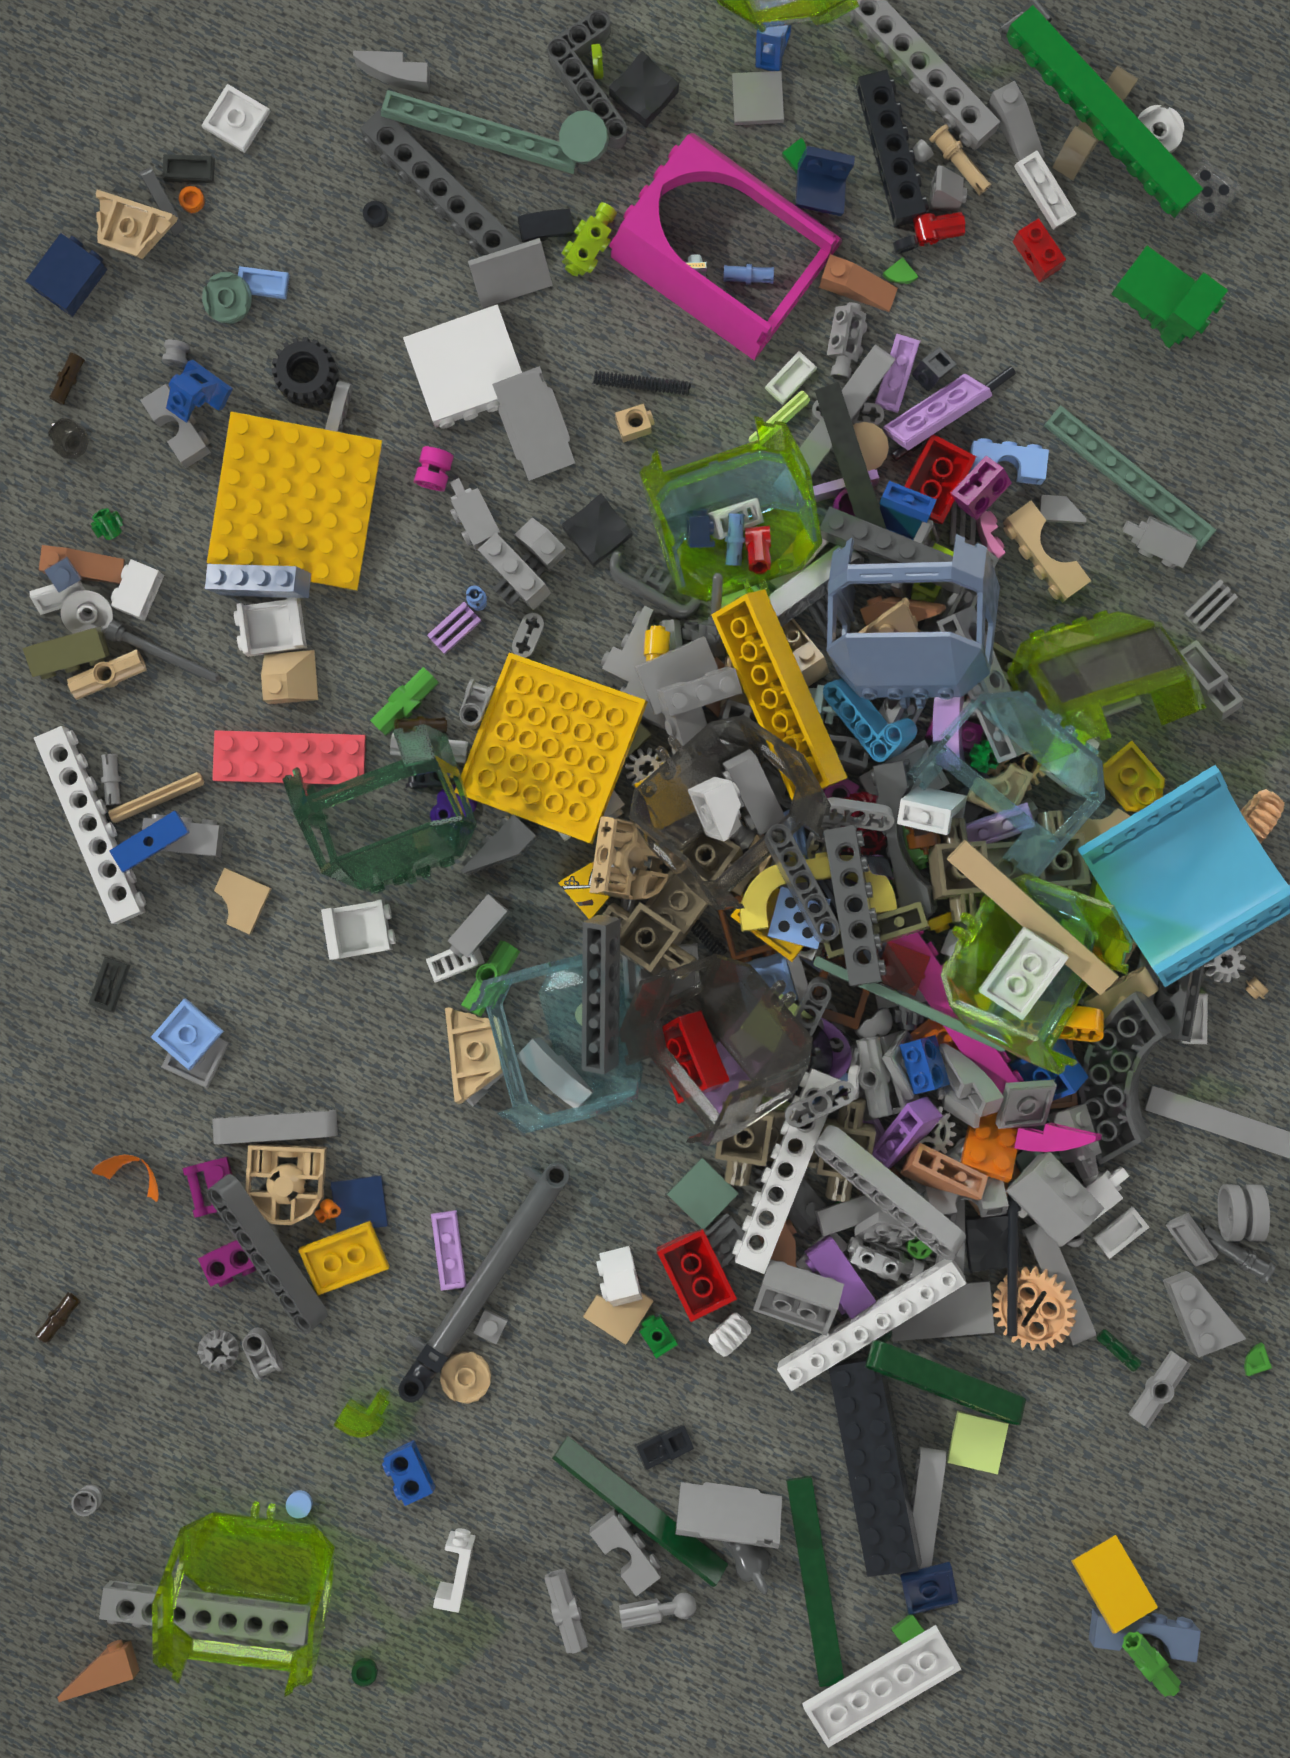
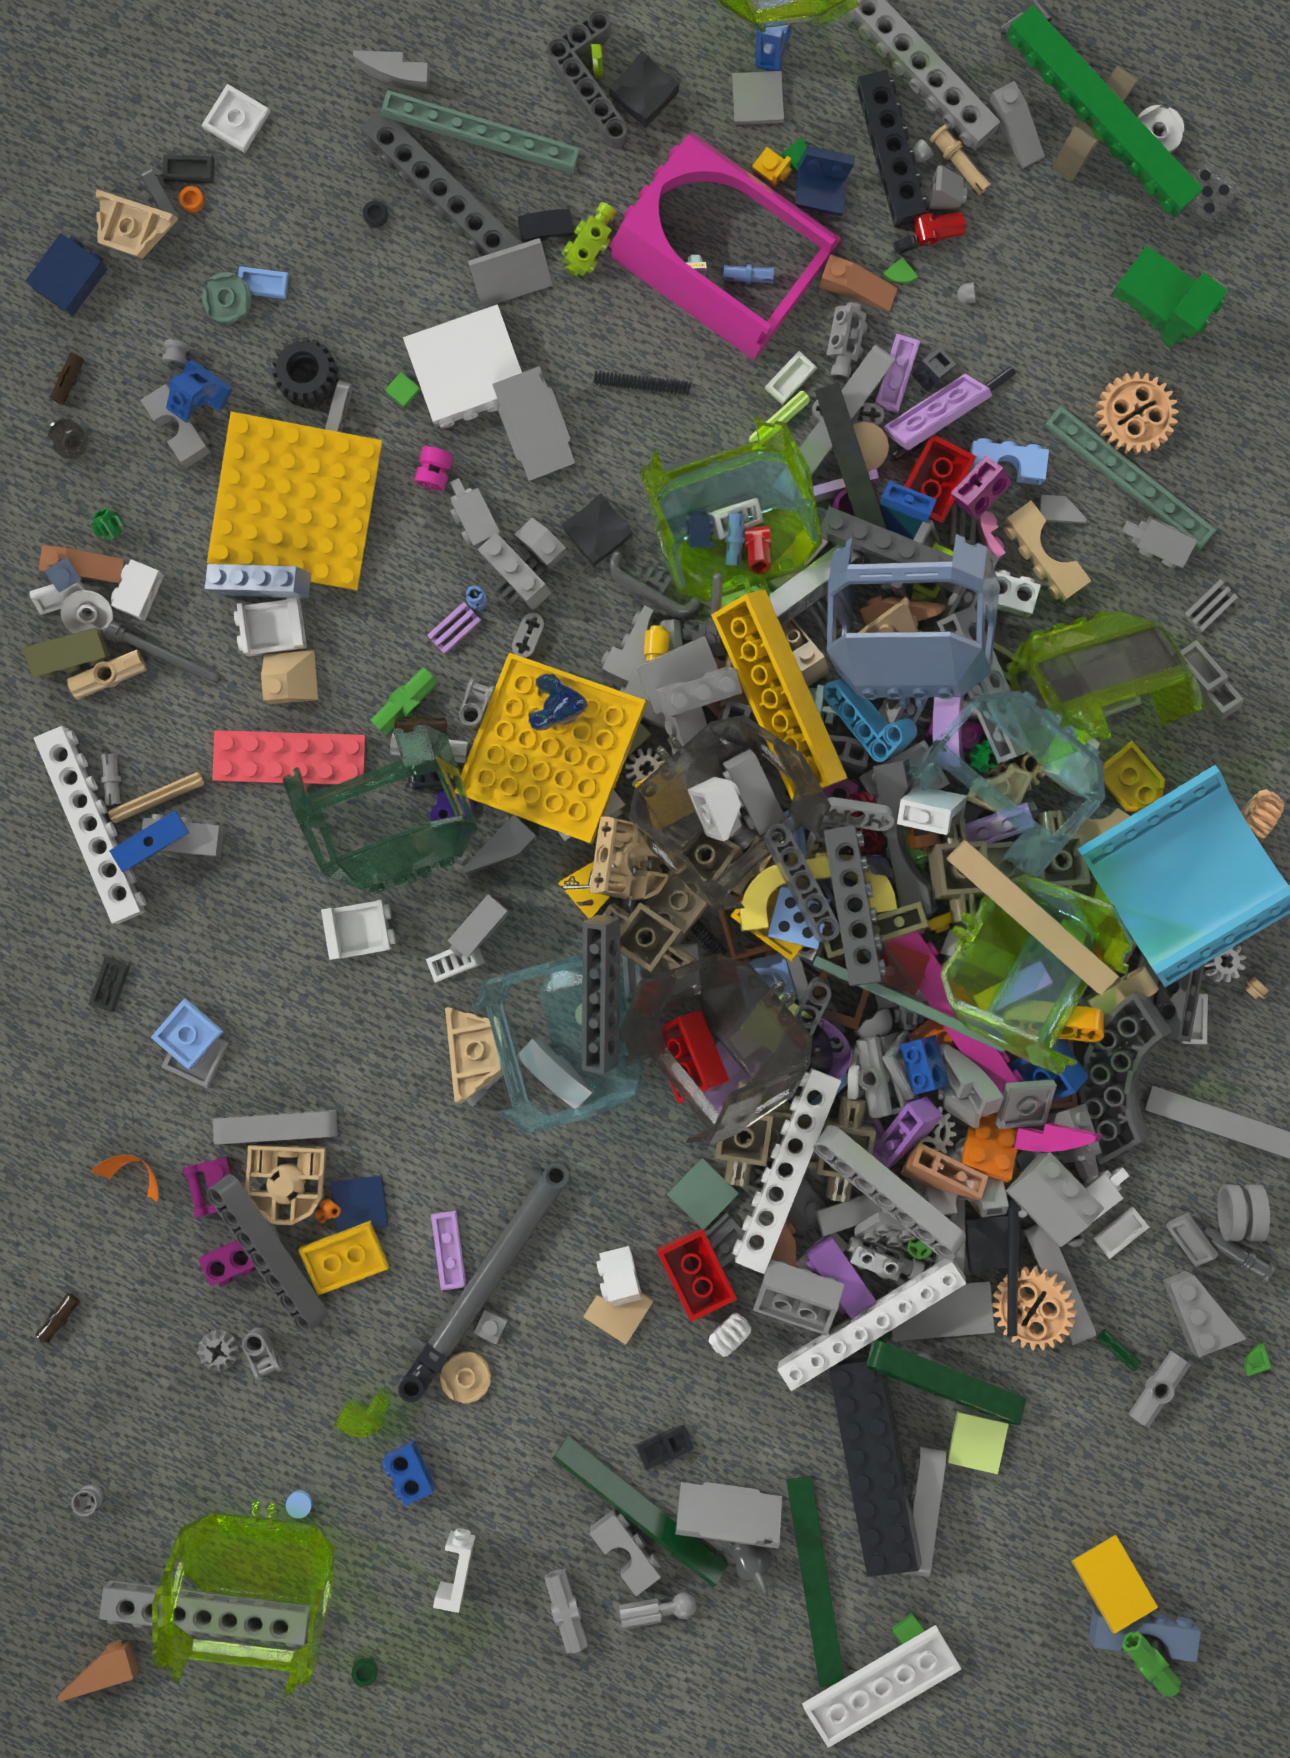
(243, 899): tan tile -> none
(402, 390): none -> bright green tile
(498, 964): bright green piece -> none
(560, 707): none -> head
(584, 137): sand green tile -> none
(626, 430): tan brick -> none
(667, 1340): green brick -> none
(772, 167): none -> yellow bracket
(805, 1119): light grey beam -> none
(929, 1588): dark blue tile -> none
(966, 293): none -> light grey hinge
(1009, 600): none -> white brick
(1023, 973): white plate -> none
(1039, 250): red brick -> none
(1045, 190): white plate -> none
(1148, 432): none -> light nougat gear

